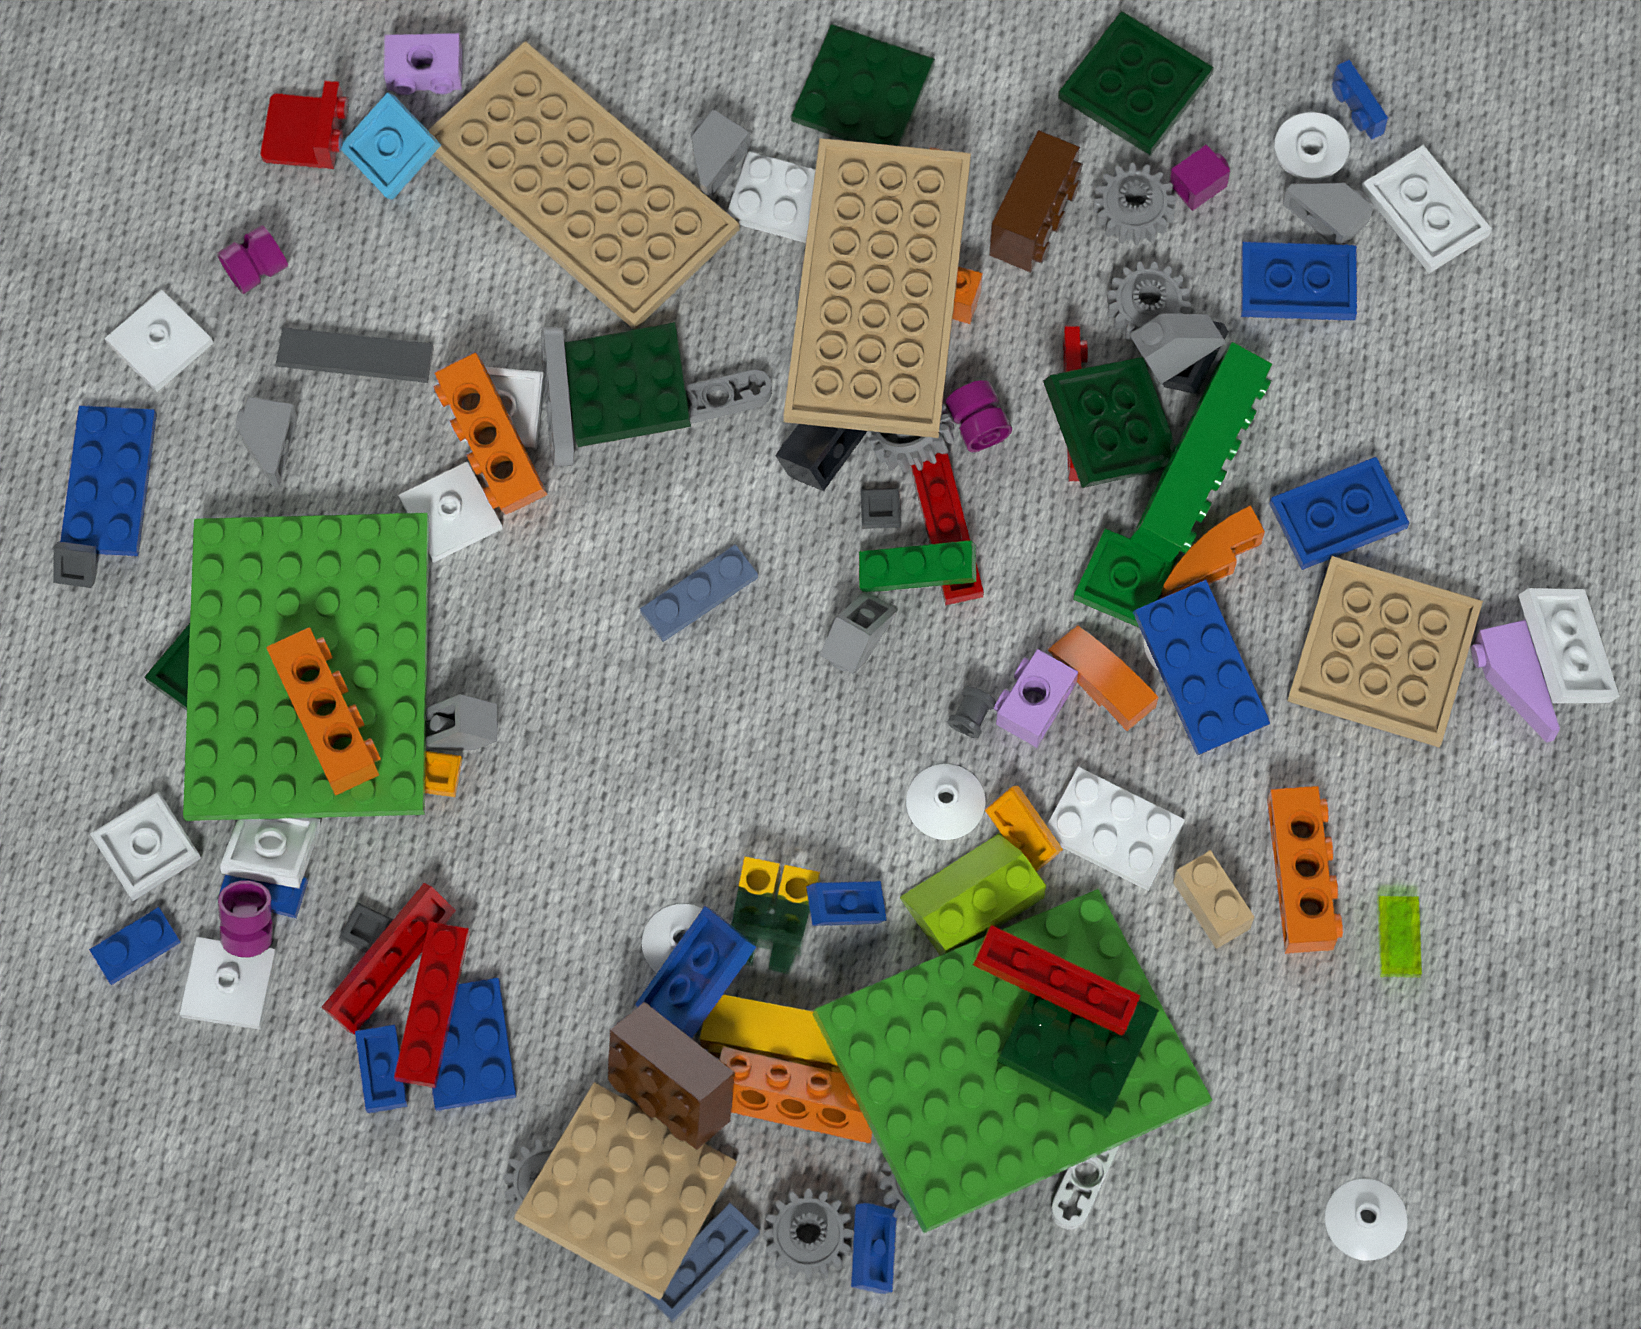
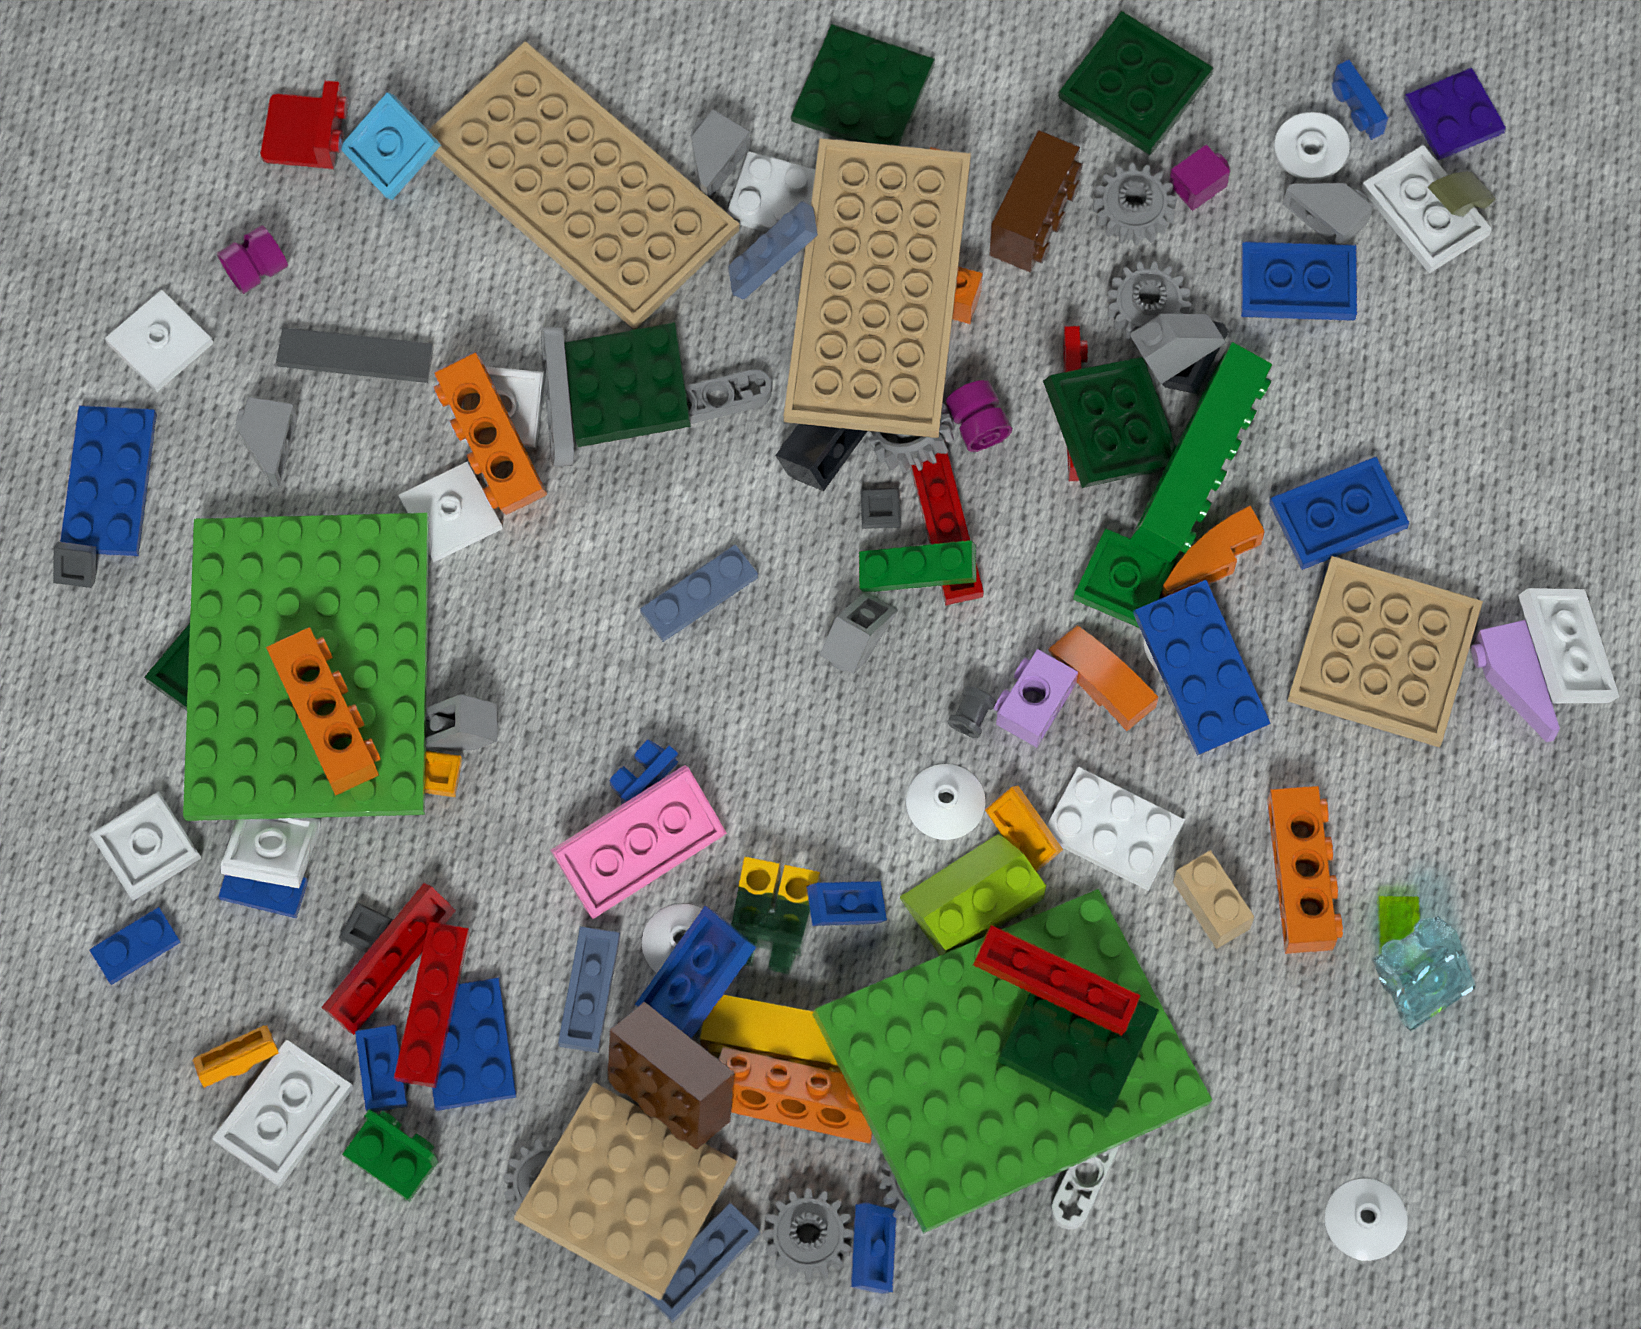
(227, 986): white plate -> none
(235, 1056): none -> light orange plate
(245, 918): magenta wheel -> none
(283, 1113): none -> white plate
(392, 1155): none -> green bracket
(409, 51): lavender brick -> none
(589, 989): none -> sand blue plate
(638, 842): none -> bright pink tile
(657, 764): none -> blue hips
(772, 250): none -> sand blue plate
(1424, 971): none -> clear light blue plate
(1454, 113): none -> dark purple plate
(1461, 193): none -> olive slope

